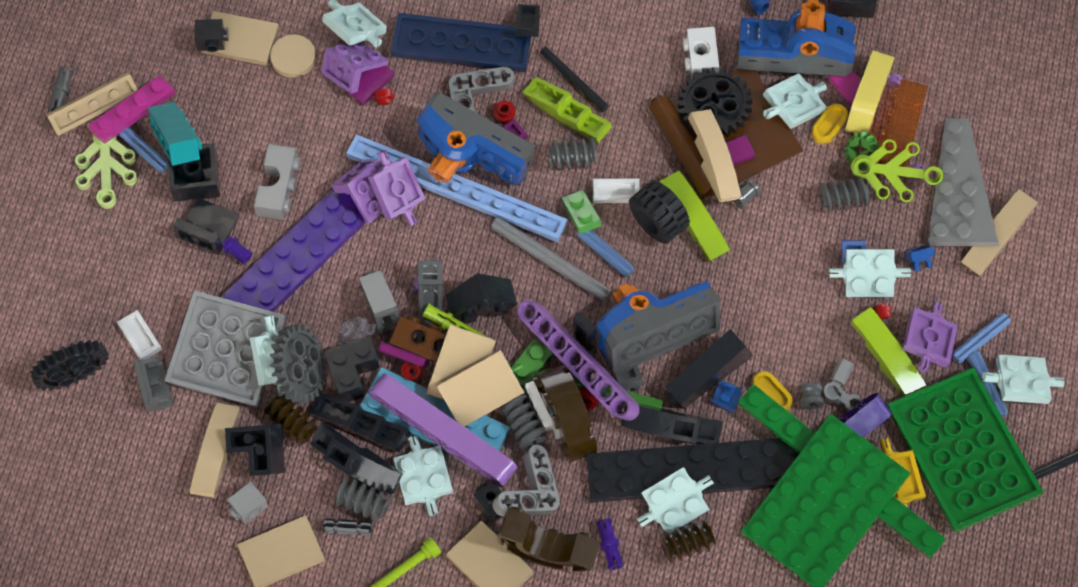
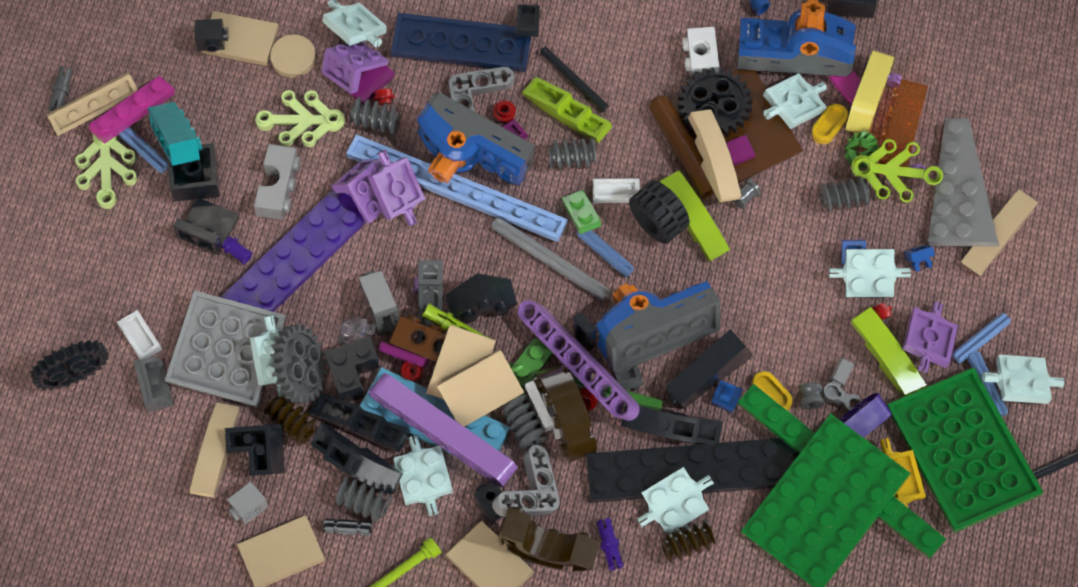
(302, 120): none -> yellowish green plant
(374, 116): none -> dark grey piece

